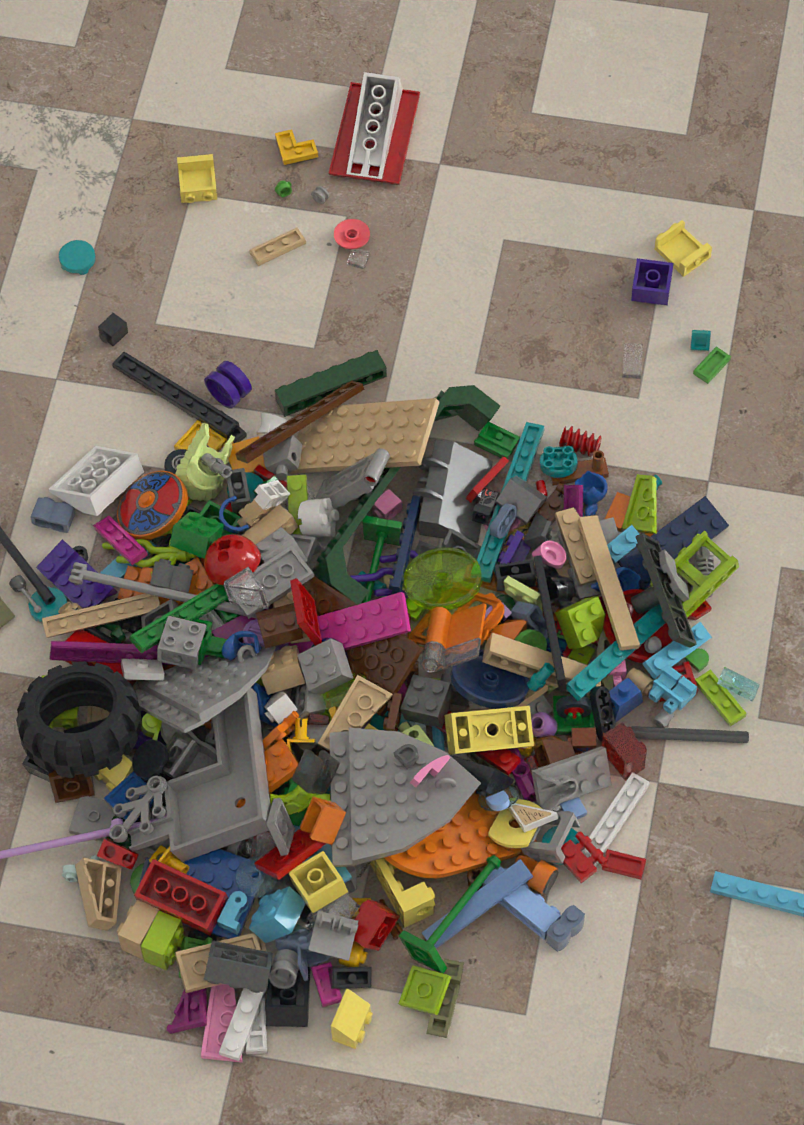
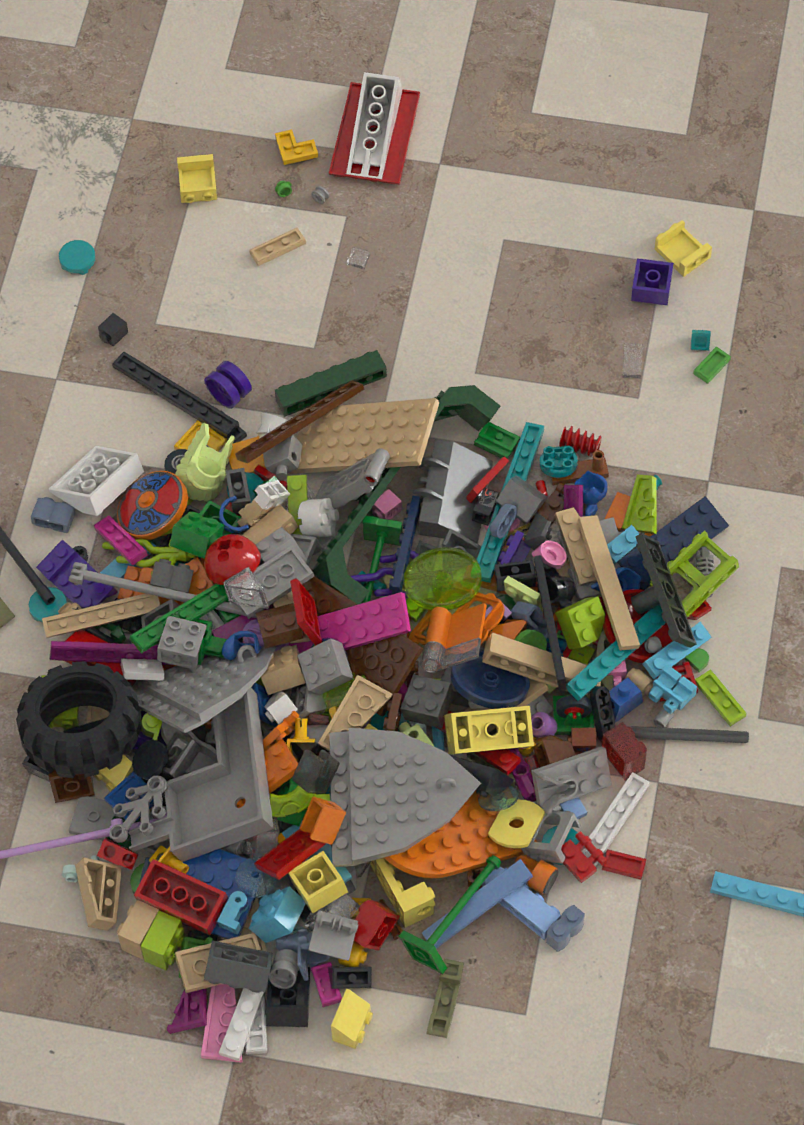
(18, 584): hinge -> none
(216, 465): light grey pin -> none
(280, 826): light grey tile -> none
(351, 228): coral dish -> none
(407, 755): dark grey tile -> none
(424, 990): lime tile -> none
(432, 768): bright pink slope -> none
(498, 801): light blue tile -> none
(531, 817): tile -> none
(539, 679): teal pin -> none
(677, 585): light grey tile -> none
(738, 684): clear light blue plate -> none

